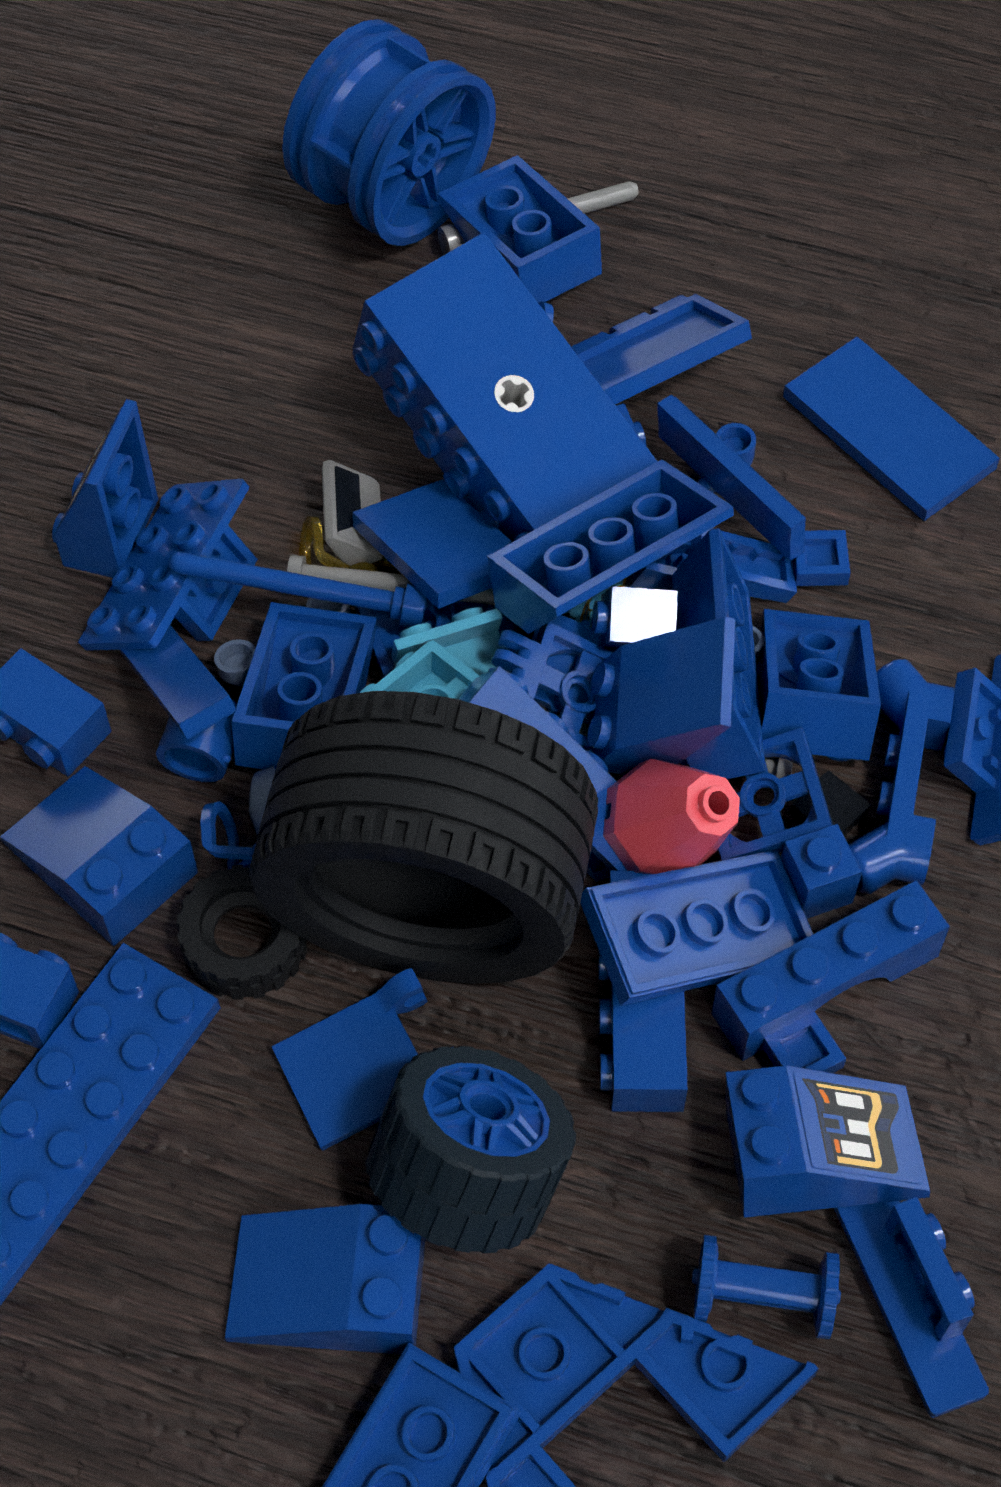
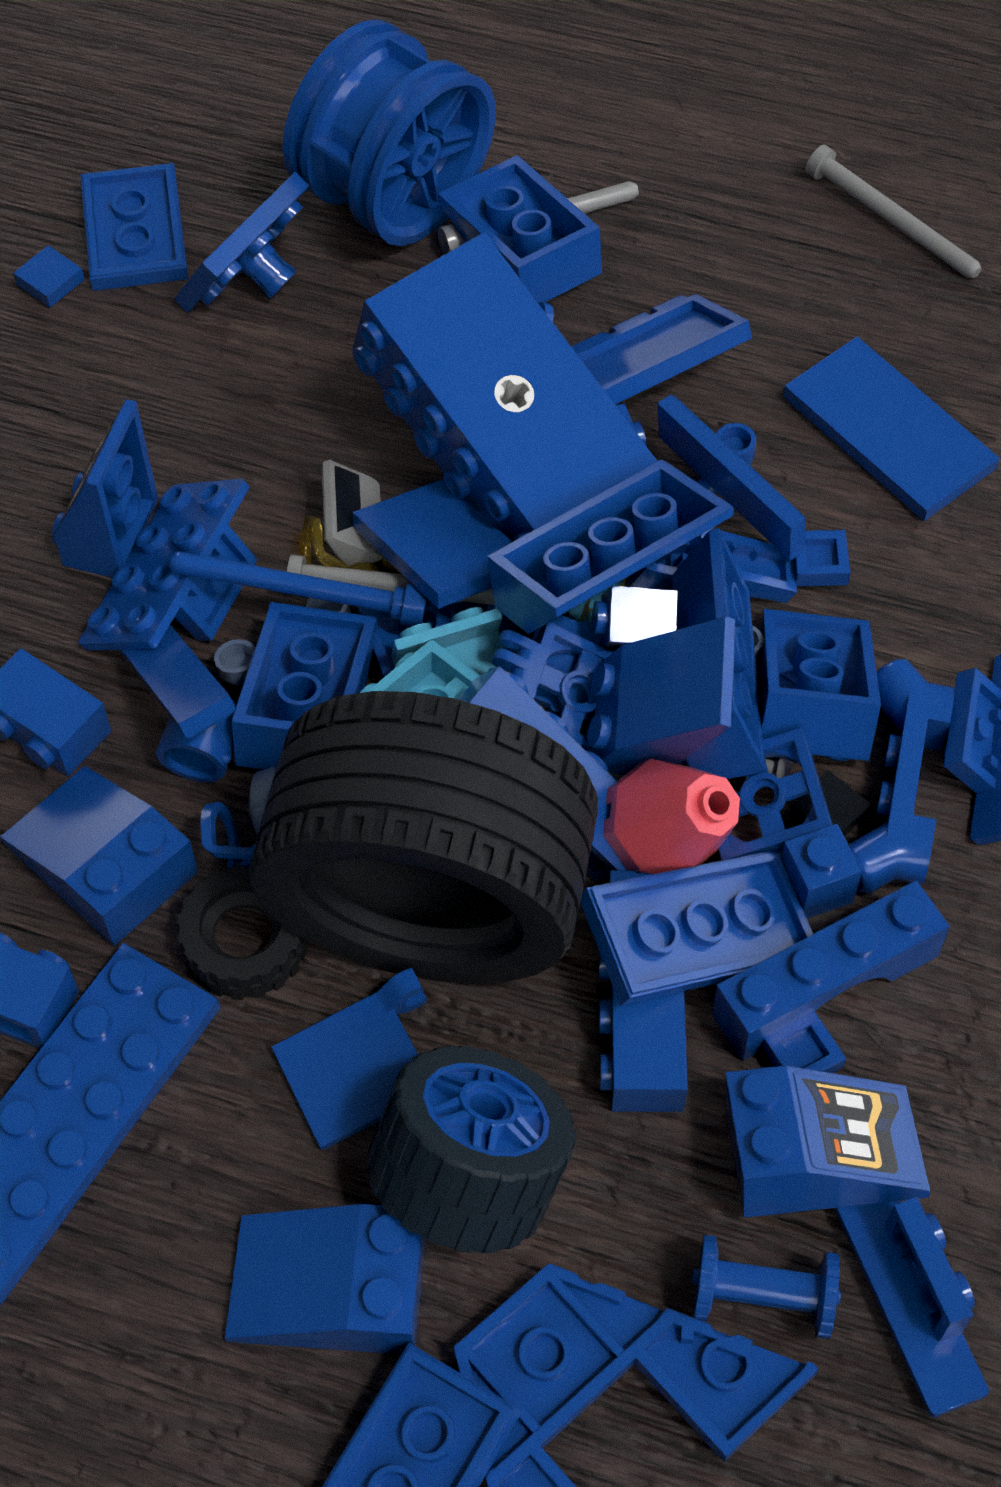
(49, 276): none -> blue tile
(133, 227): none -> blue tile
(249, 250): none -> blue plate
(823, 163): none -> light grey bar

